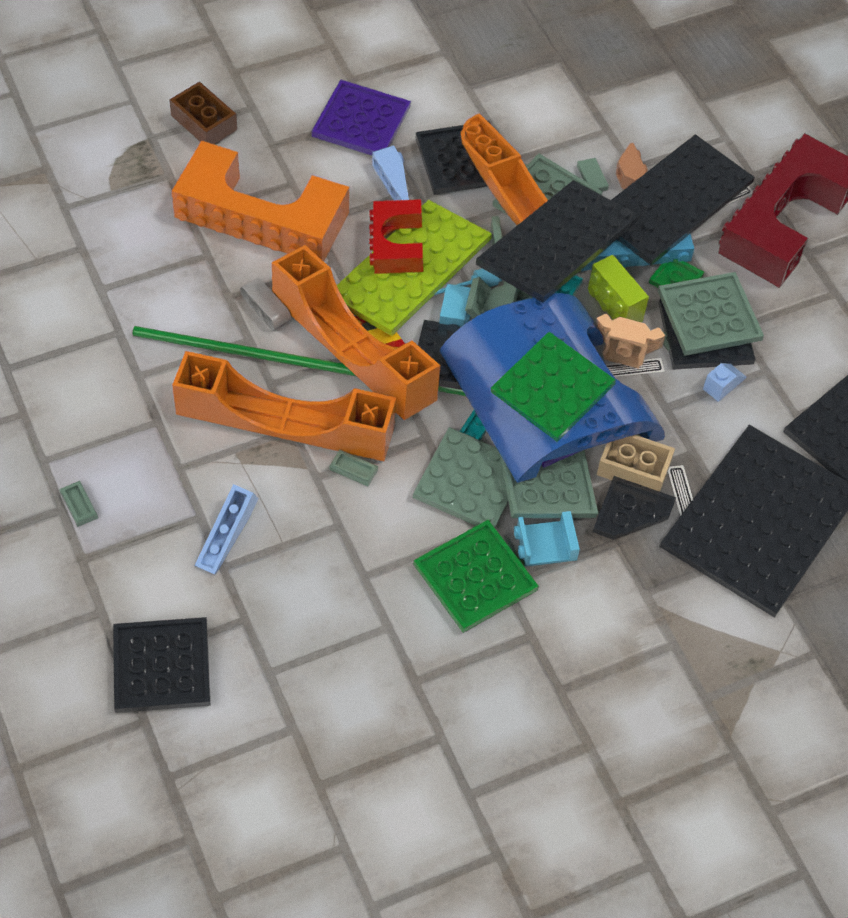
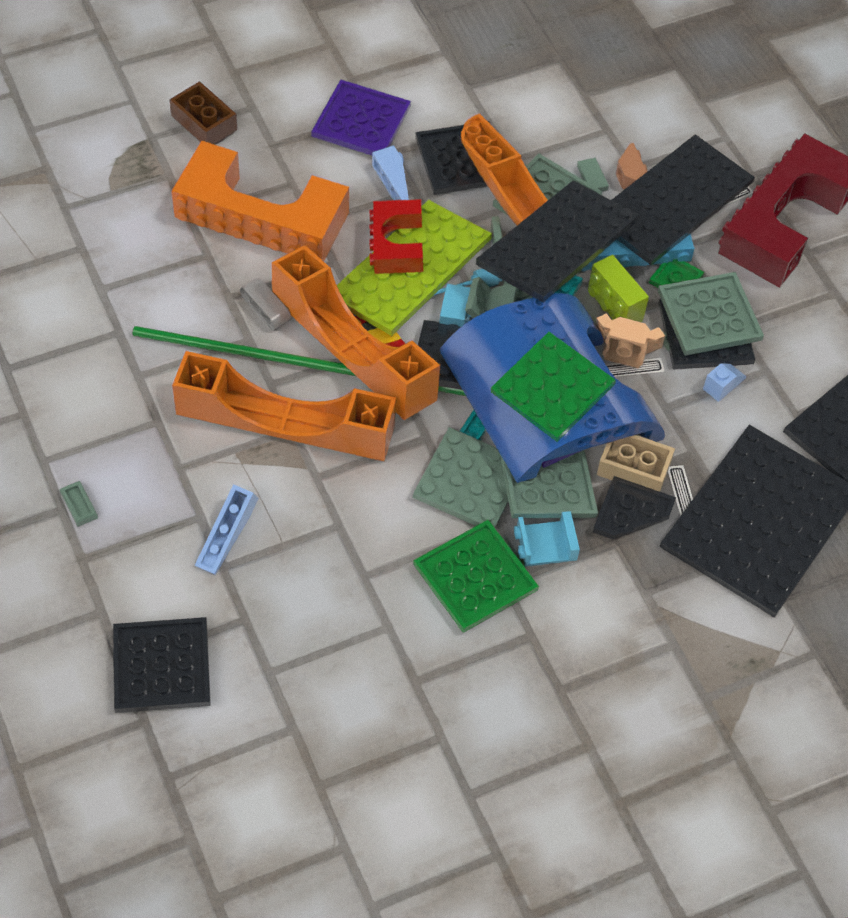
(353, 468): sand green tile -> none

